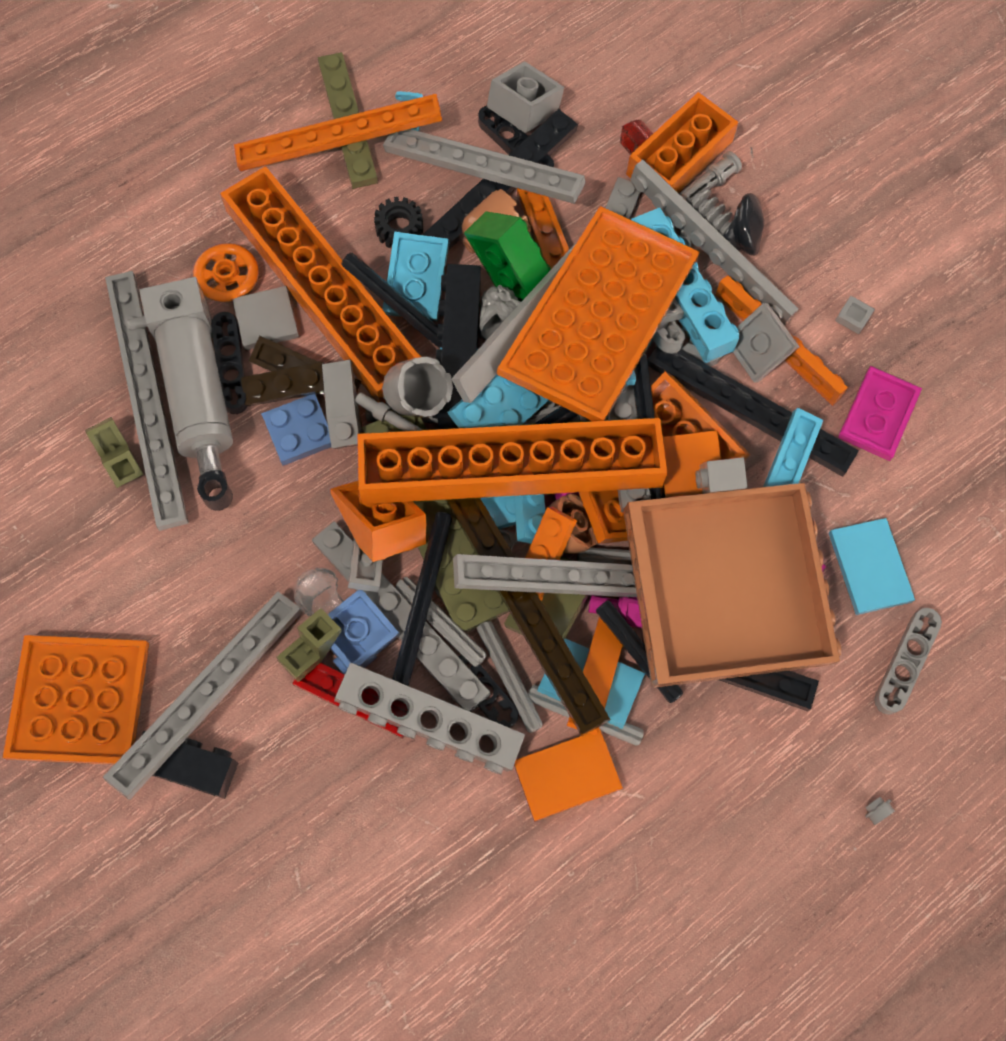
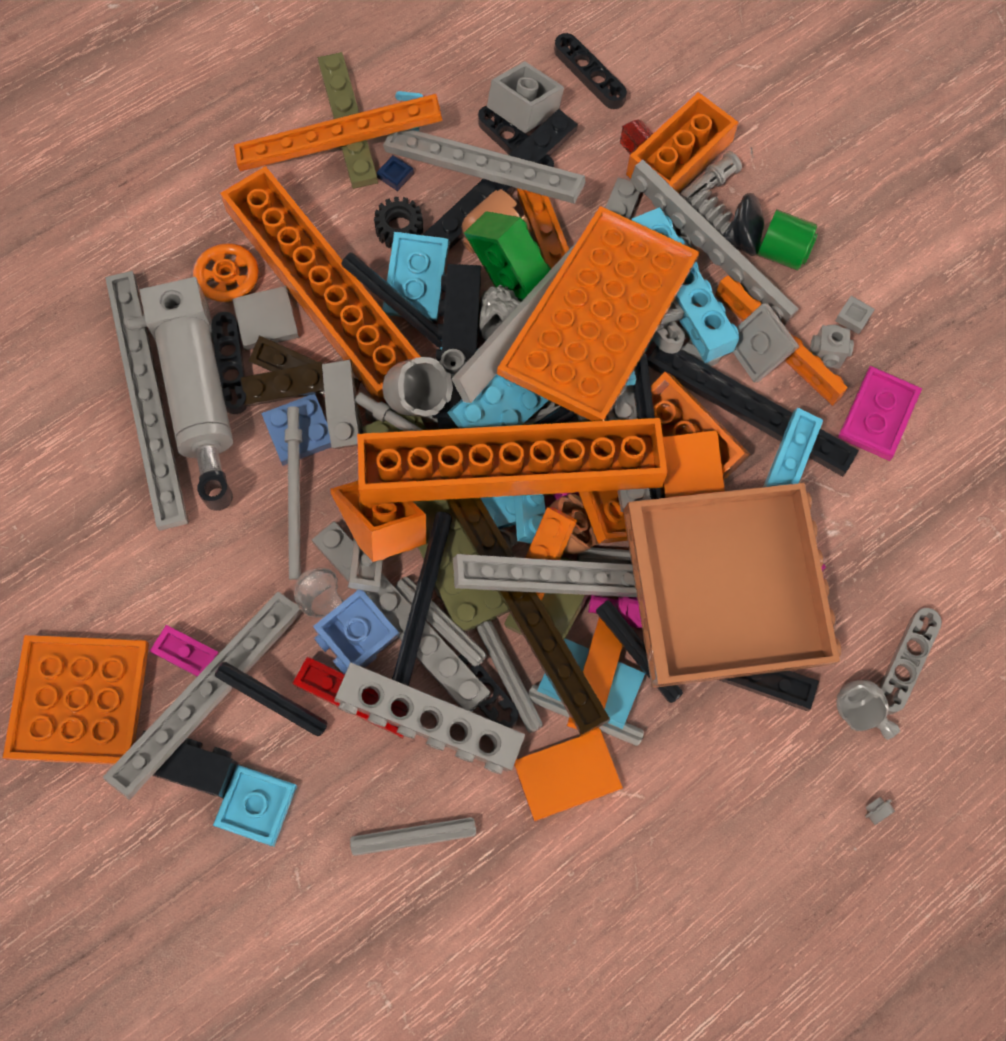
(114, 452): olive slope -> none
(183, 651): none -> dark pink plate
(255, 805): none -> medium azure tile
(271, 698): none -> black axle
(293, 437): none -> light grey bar
(308, 651): olive slope -> none
(395, 173): none -> dark blue tile
(412, 836): none -> light grey axle
(452, 355): none -> light grey plate
(594, 68): none -> black beam
(721, 475): light grey brick -> none
(788, 240): none -> green piece
(832, 345): none -> light grey brick
(865, 707): none -> light grey hair
(871, 566): medium azure tile -> none

